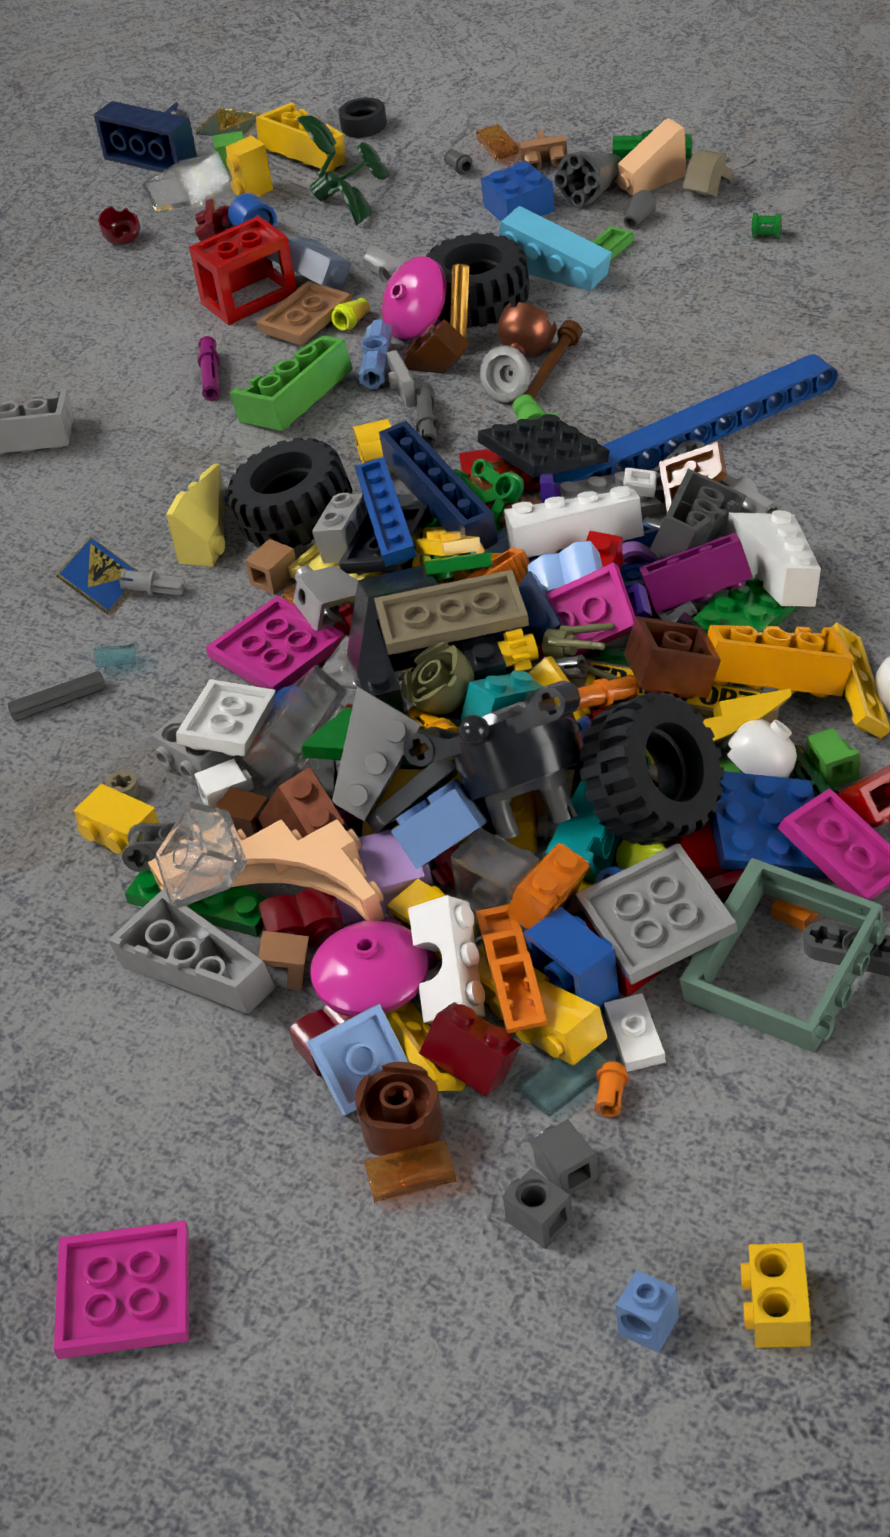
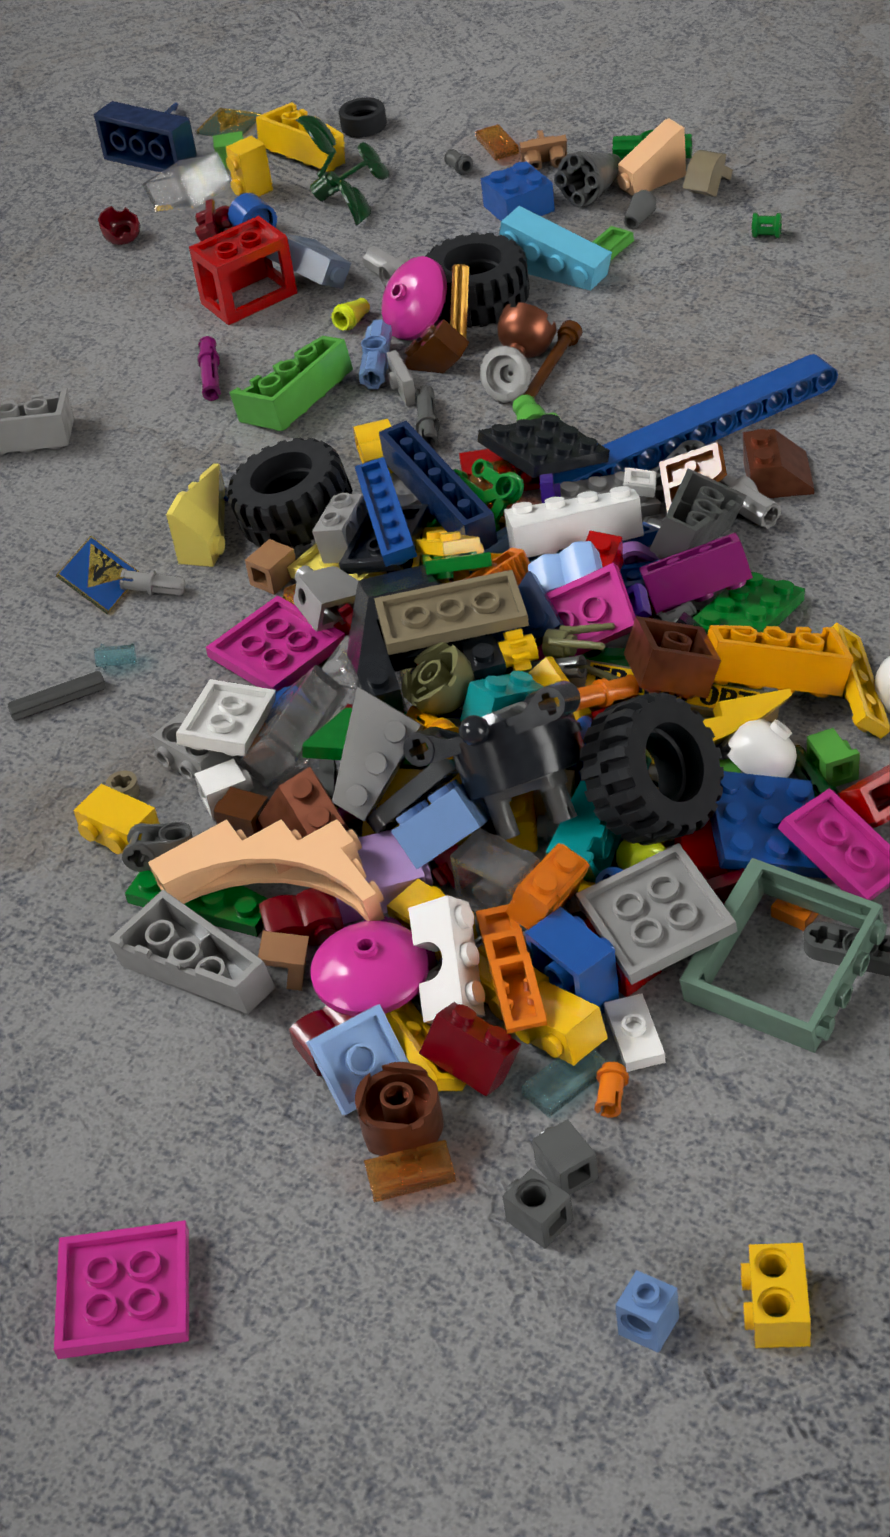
(200, 855): clear slope -> none
(302, 313): medium nougat plate -> none
(776, 464): none -> copper slope
(778, 555): white wedge -> none

